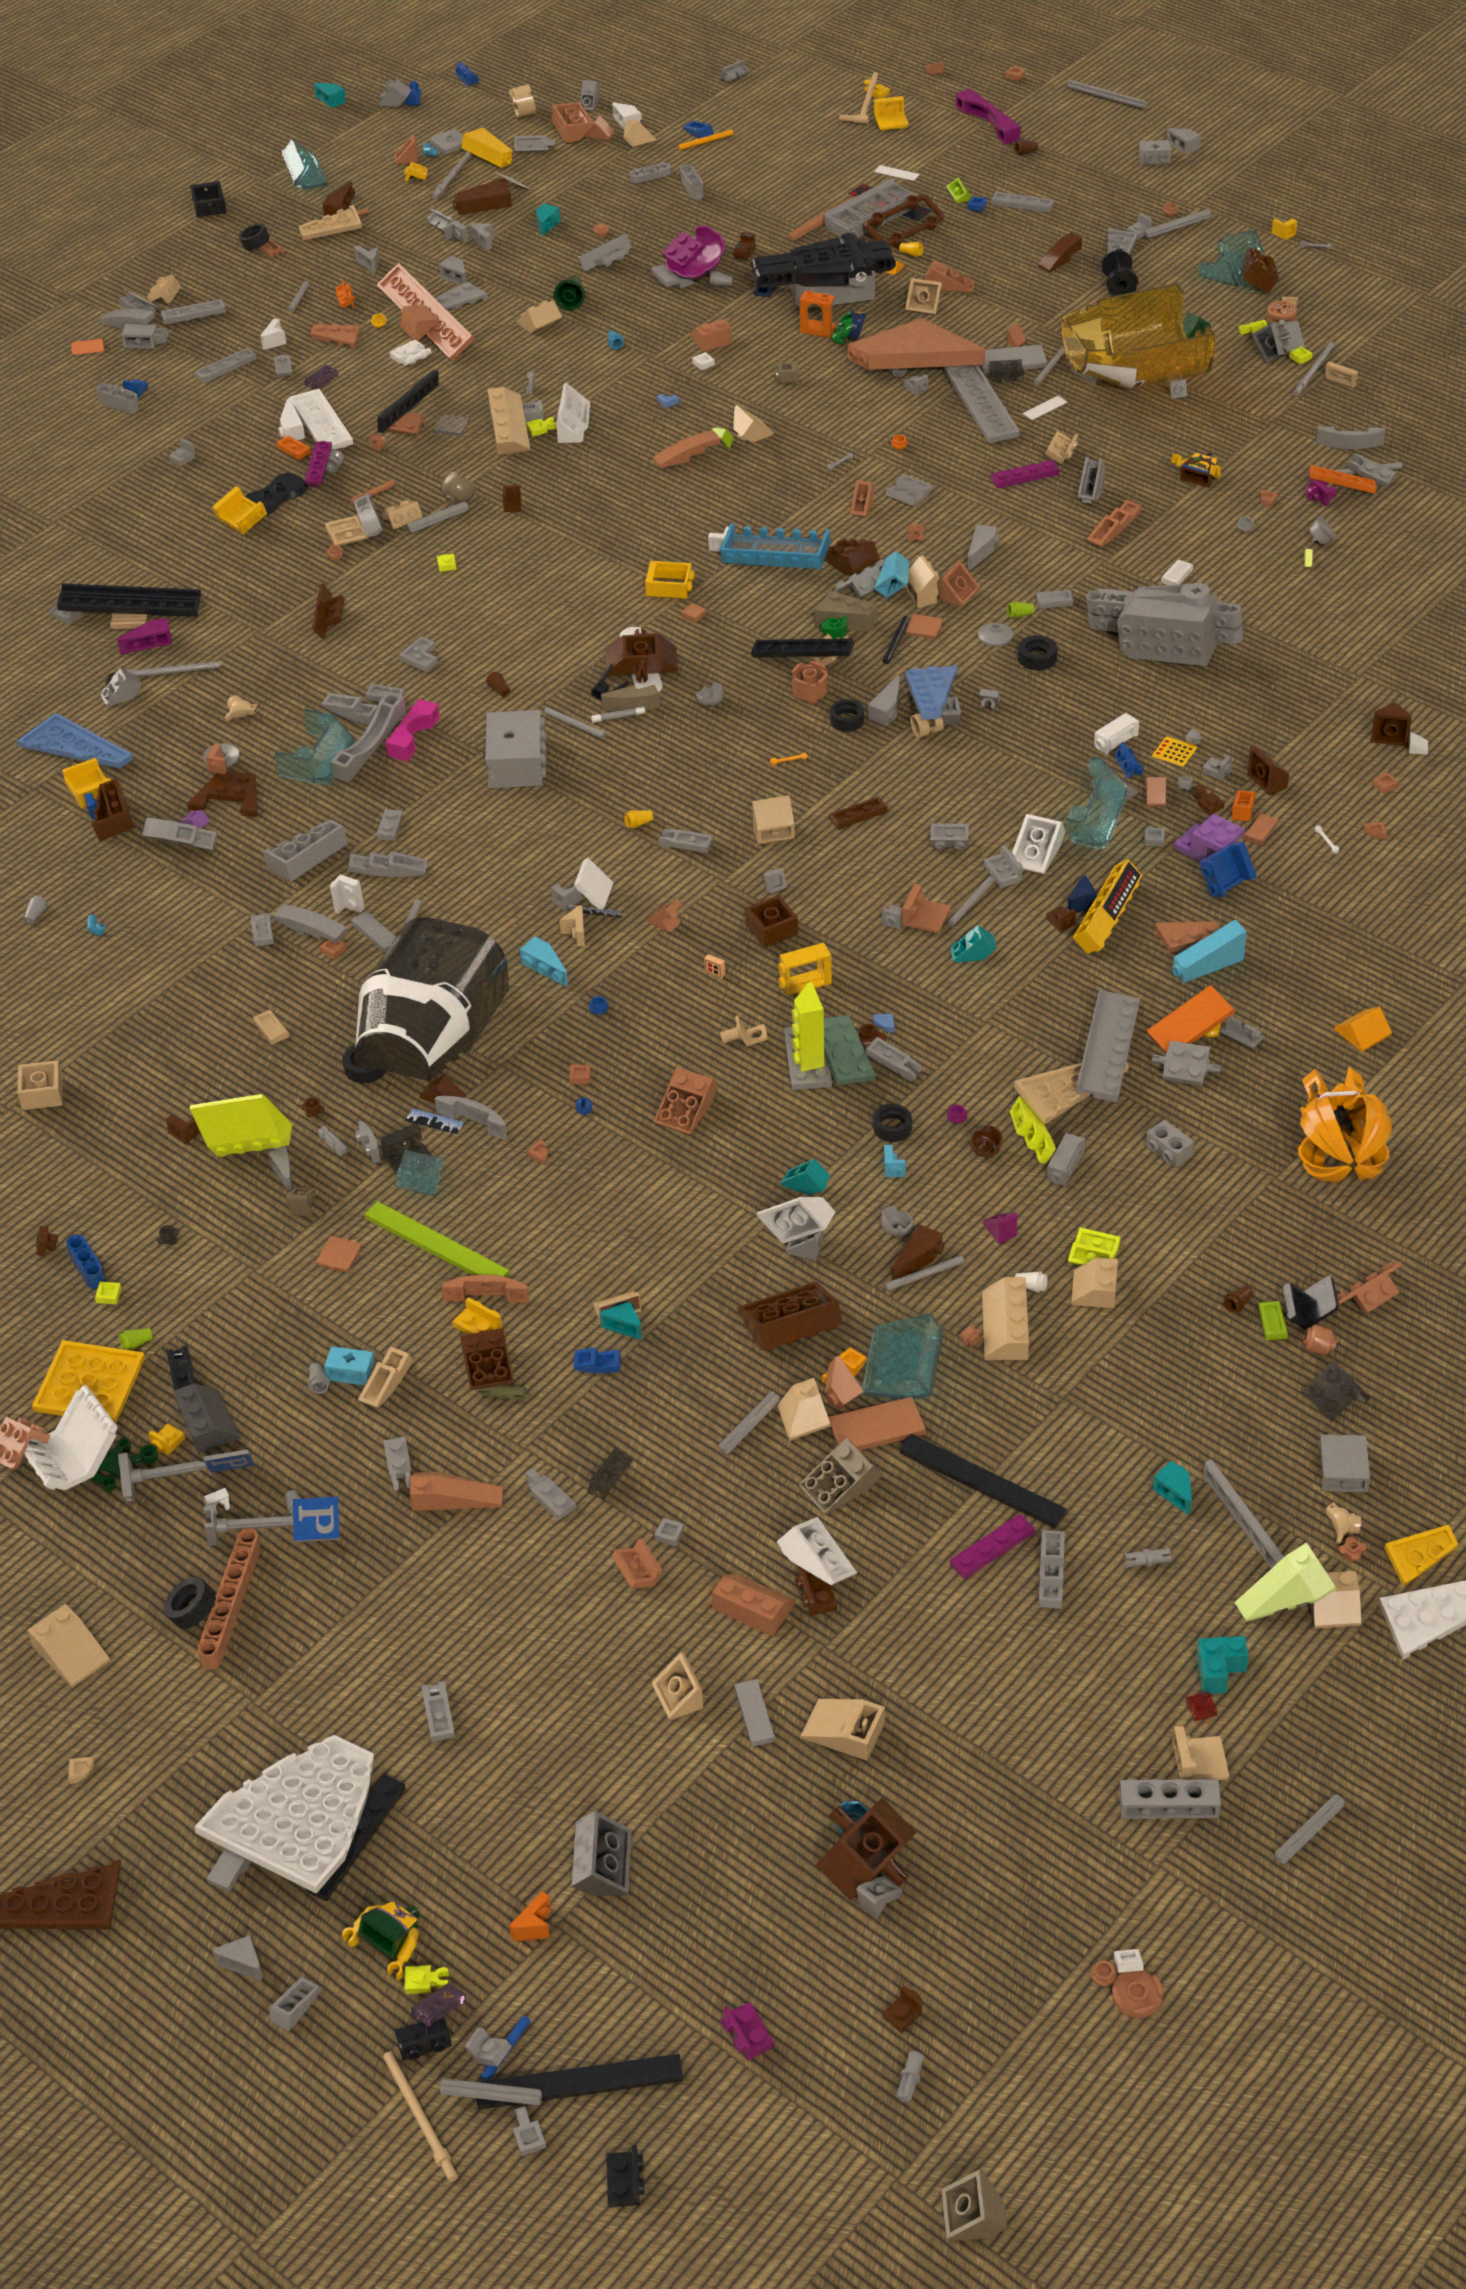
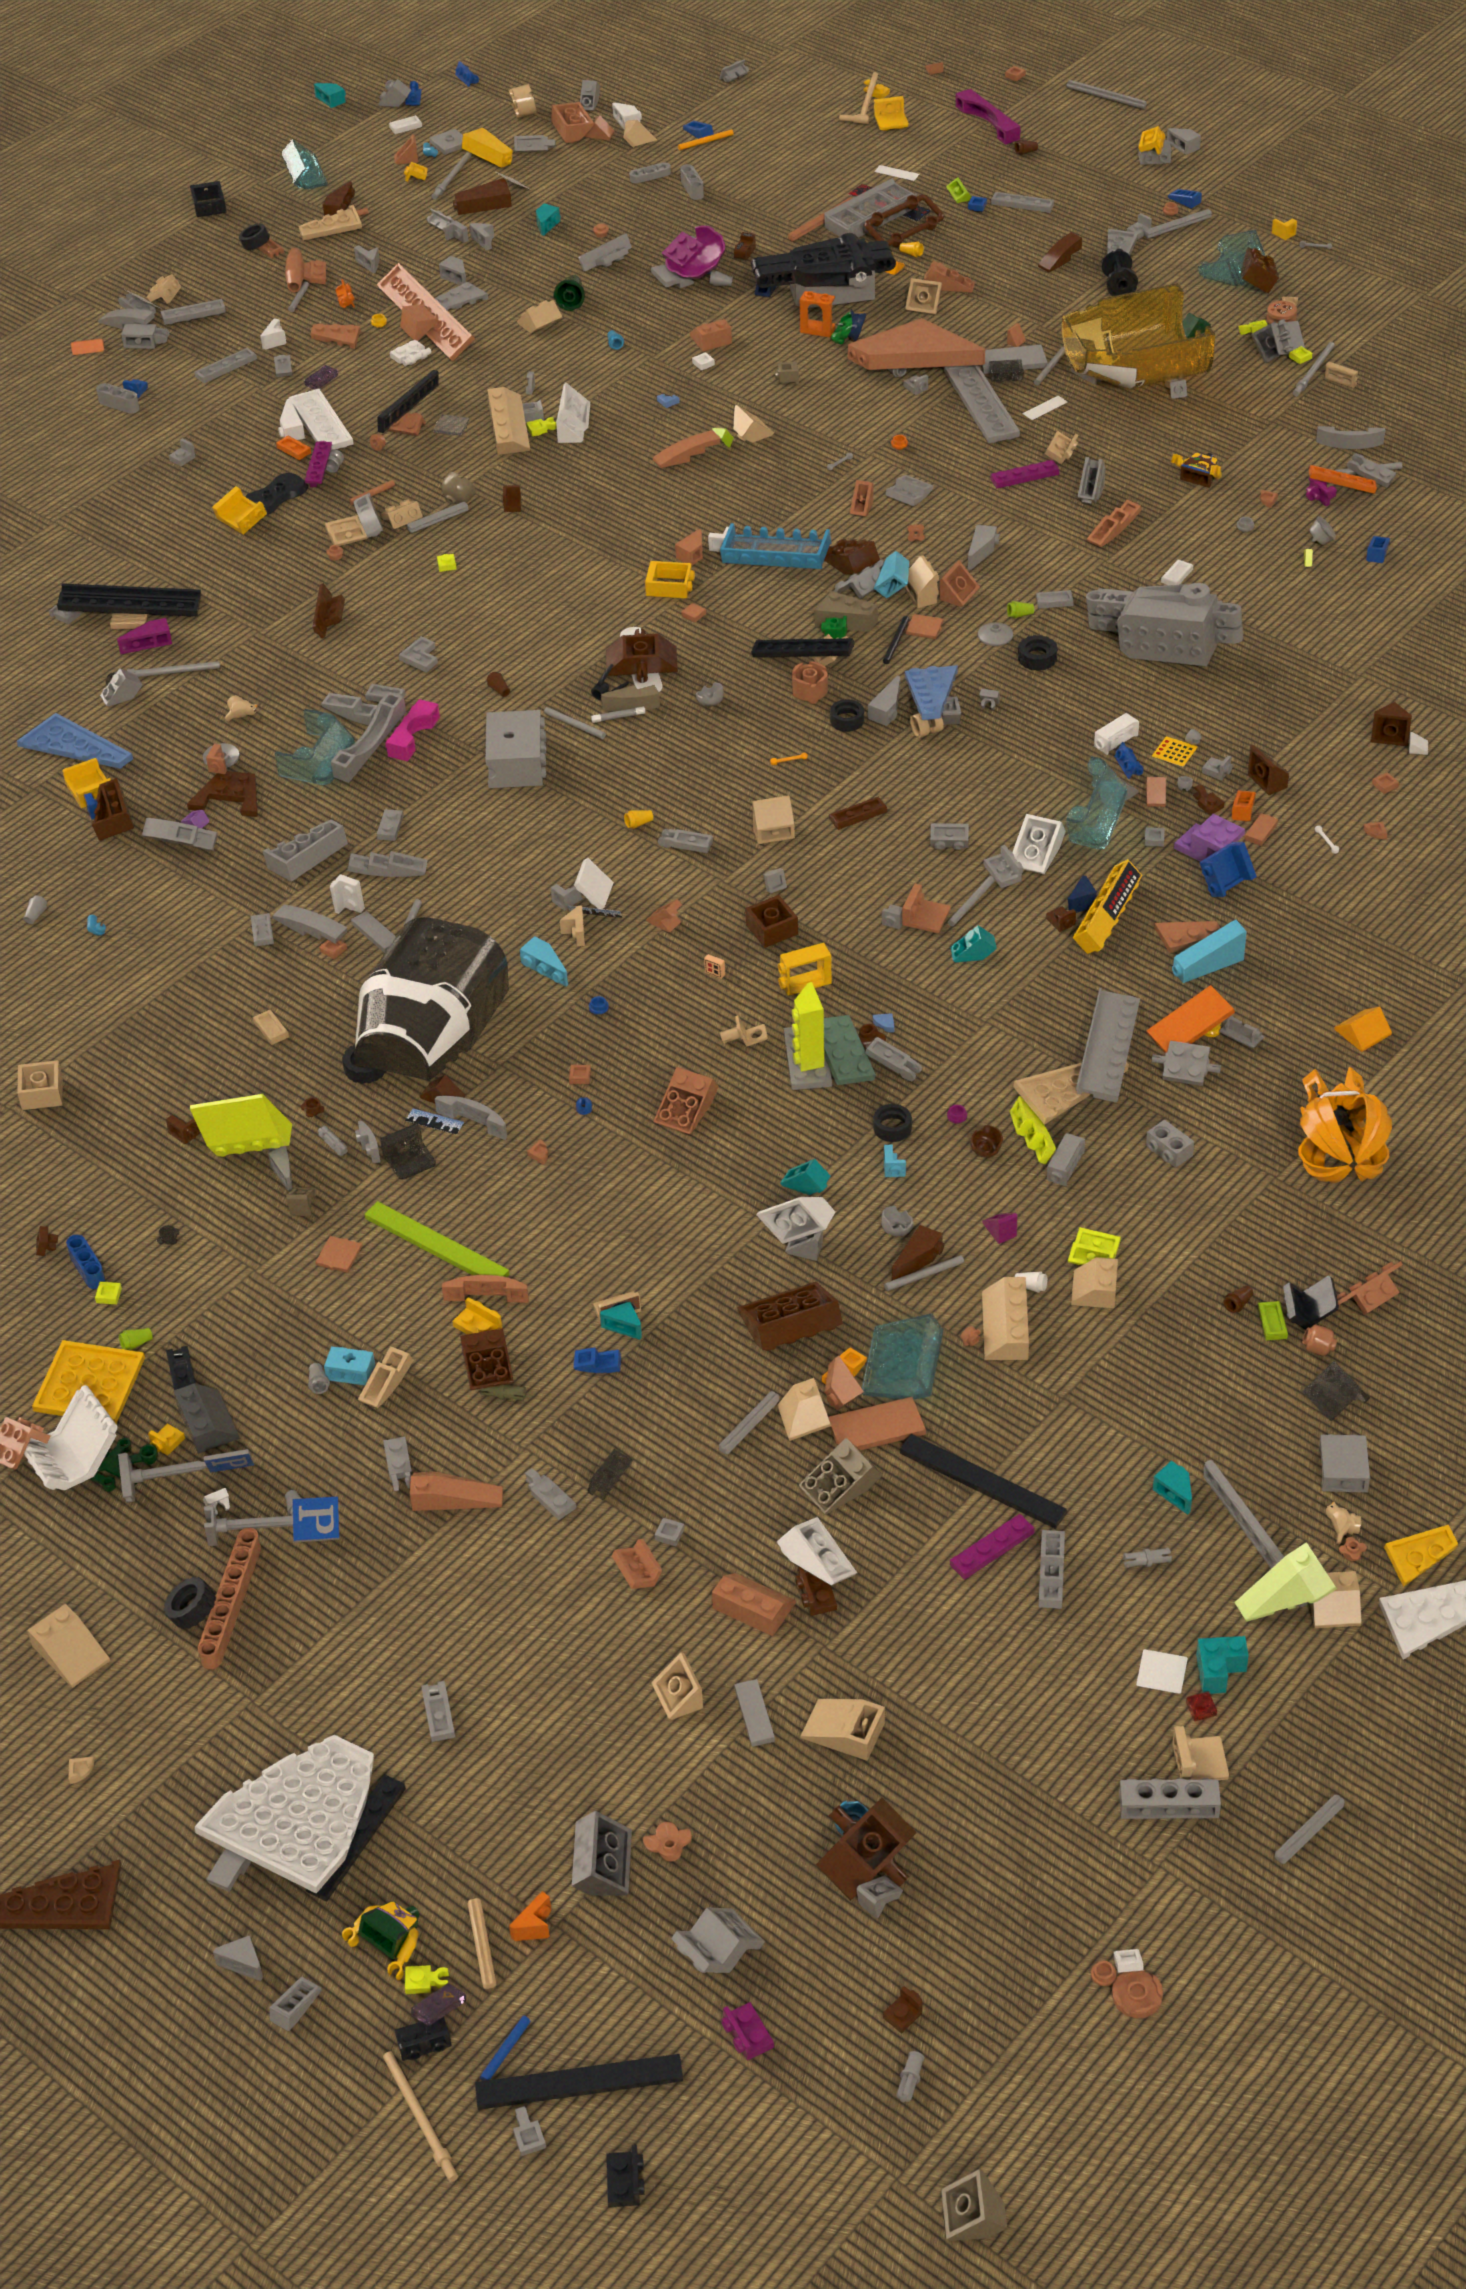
(297, 270): none -> nougat plate
(405, 124): none -> white tile
(419, 1172): clear light blue hinge -> none
(481, 1943): none -> tan axle
(487, 2049): light grey bracket -> none
(490, 2091): light grey axle -> none
(668, 1841): none -> nougat plate
(690, 548): none -> nougat slope
(717, 1940): none -> light grey bracket
(1152, 139): none -> yellow bracket
(1162, 1671): none -> white sticker
(1186, 197): none -> blue slope
(1377, 549): none -> blue slope

